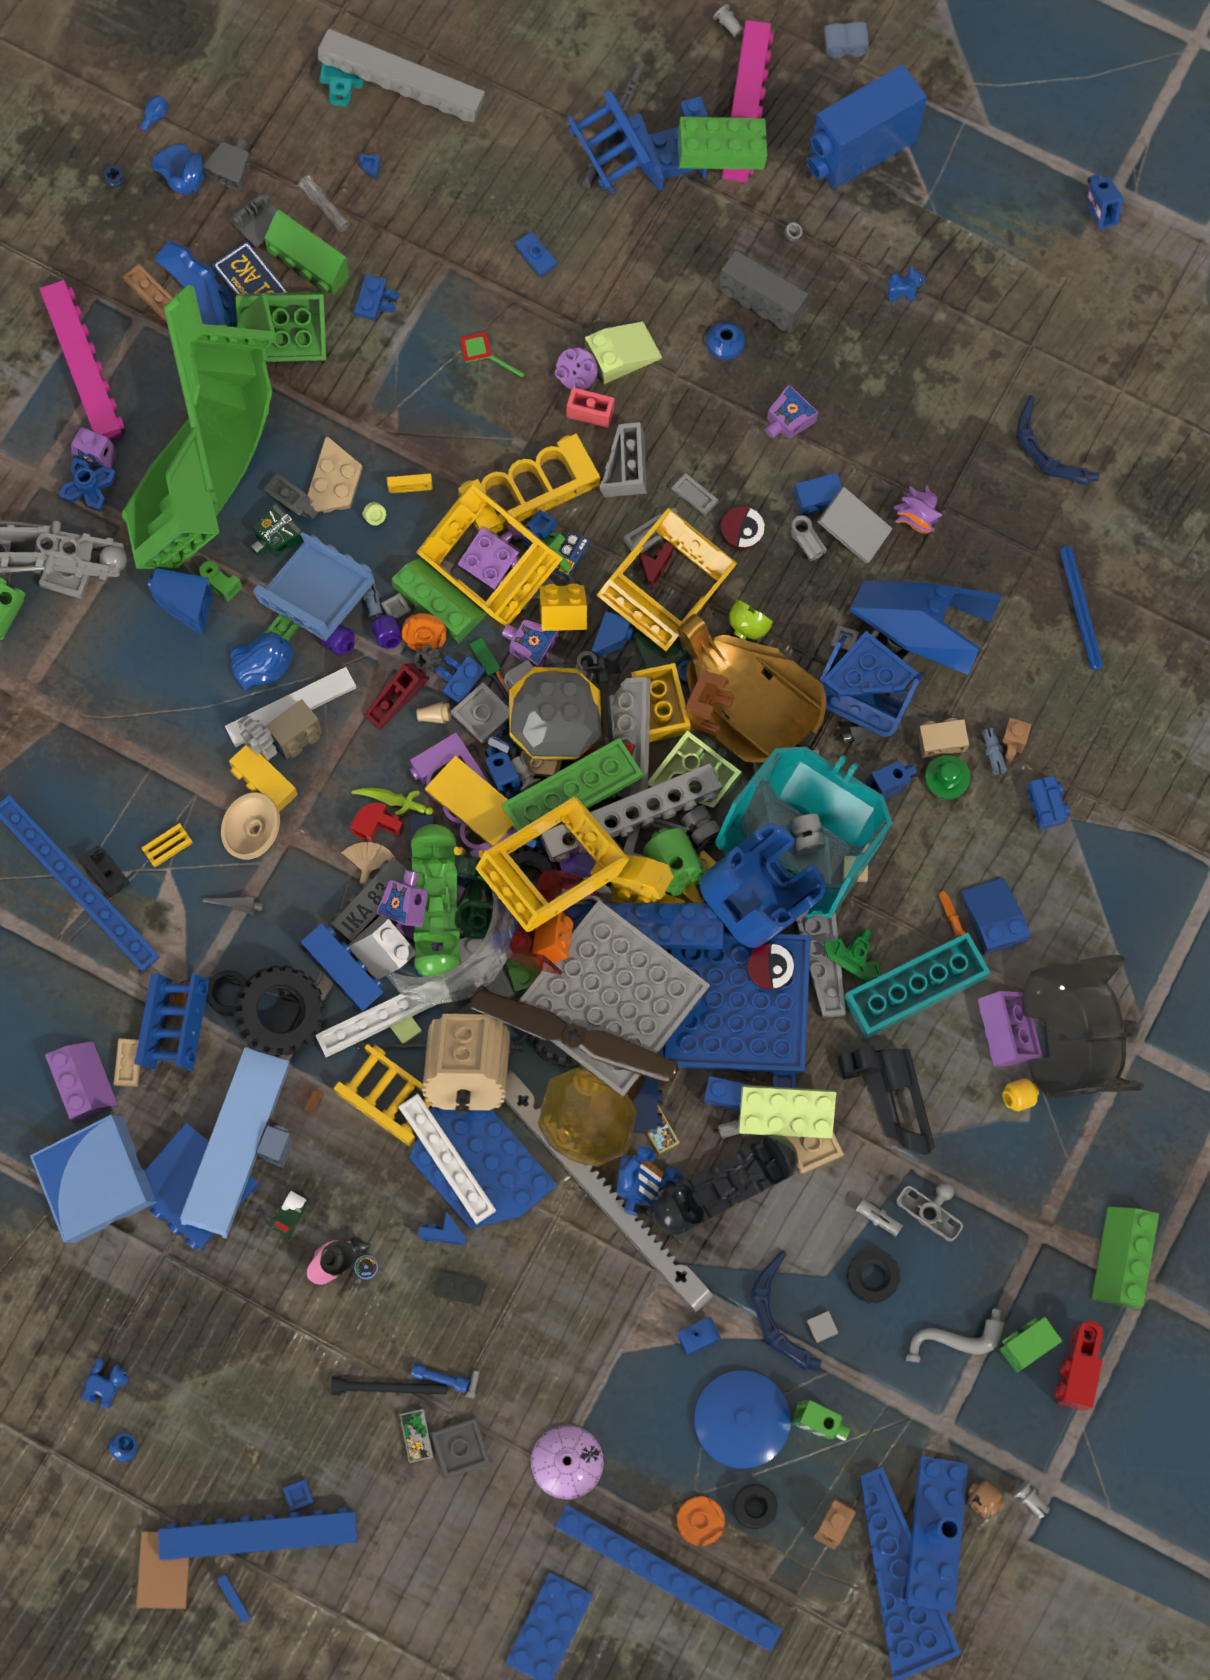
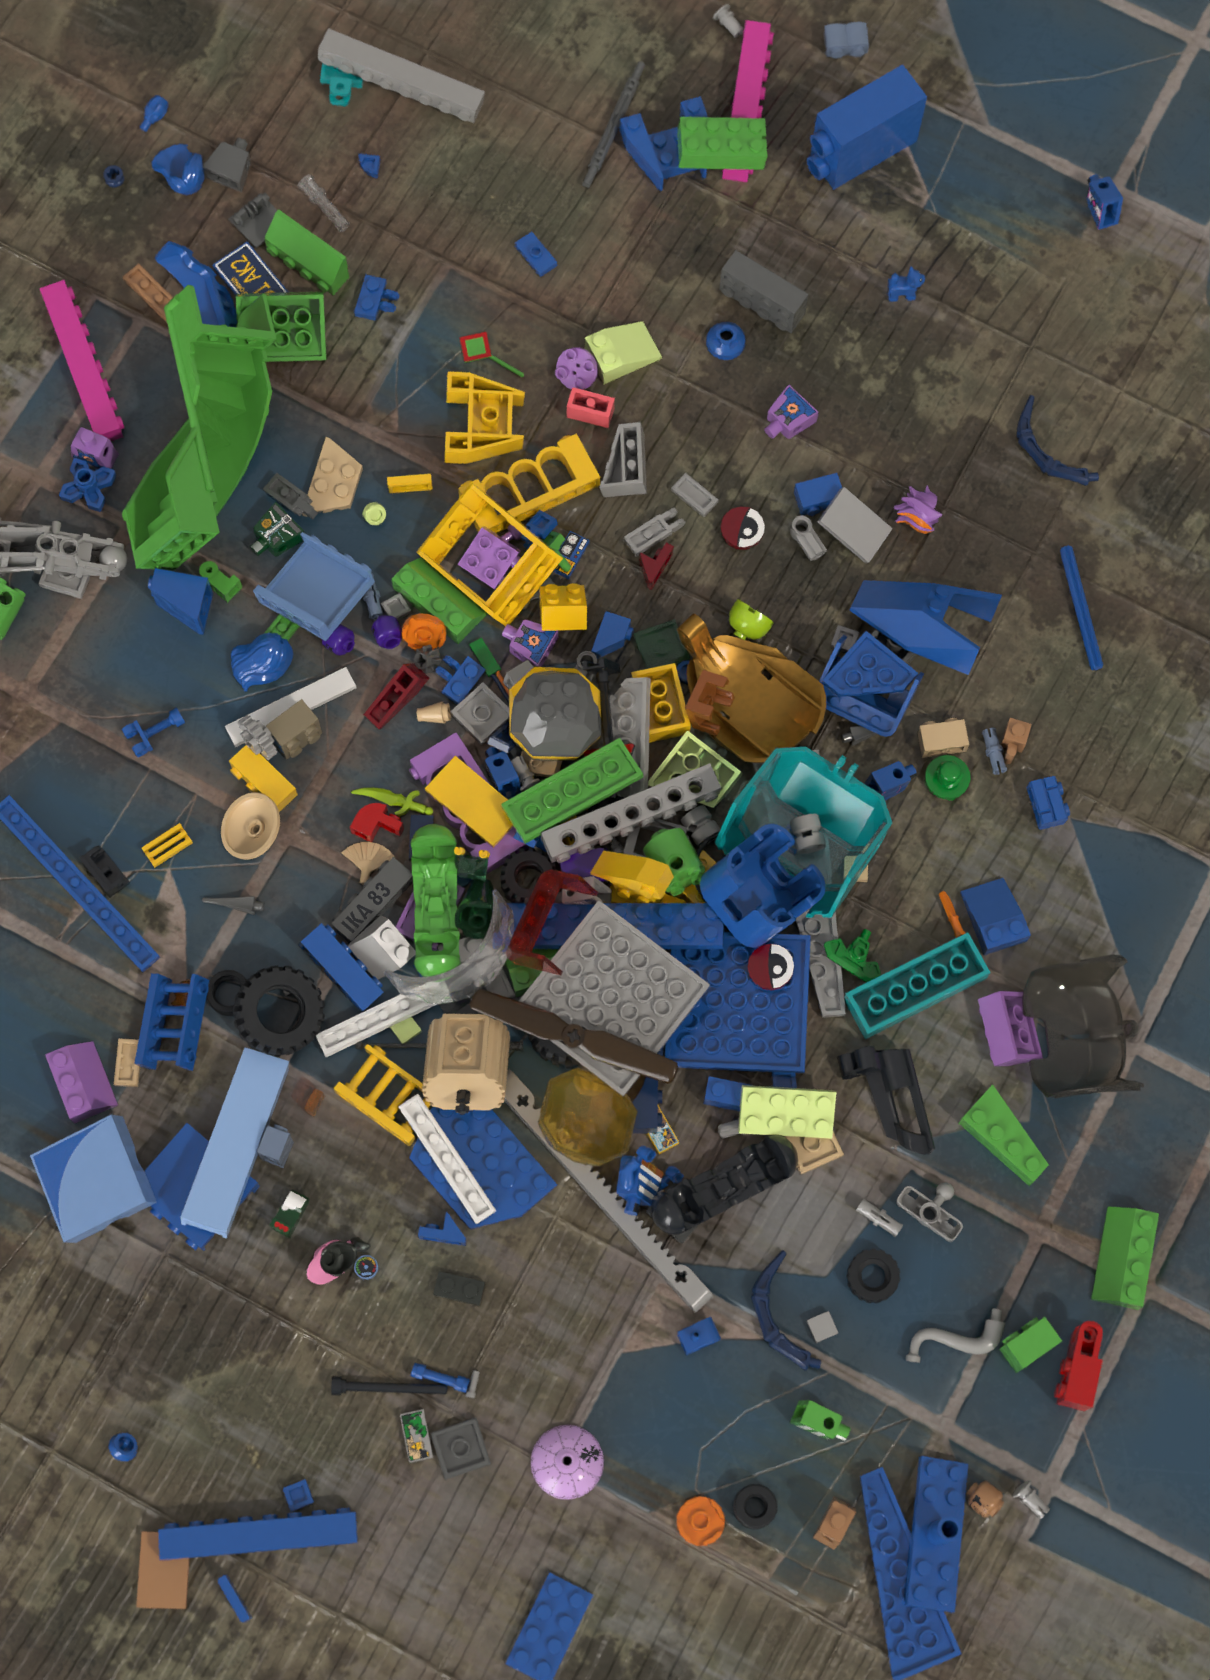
(106, 1388): blue animal -> none
(143, 747): none -> blue bar
(404, 900): medium lavender torso -> none
(488, 418): none -> yellow wedge
(517, 890): yellow window -> none
(554, 938): orange brick -> none
(630, 141): blue fence -> none
(641, 608): yellow window -> none
(668, 1578): blue brick -> none
(742, 1419): blue dish -> none
(792, 229): light grey hinge -> none
(1003, 1135): none -> bright green wedge
(1020, 1095): yellow head -> none

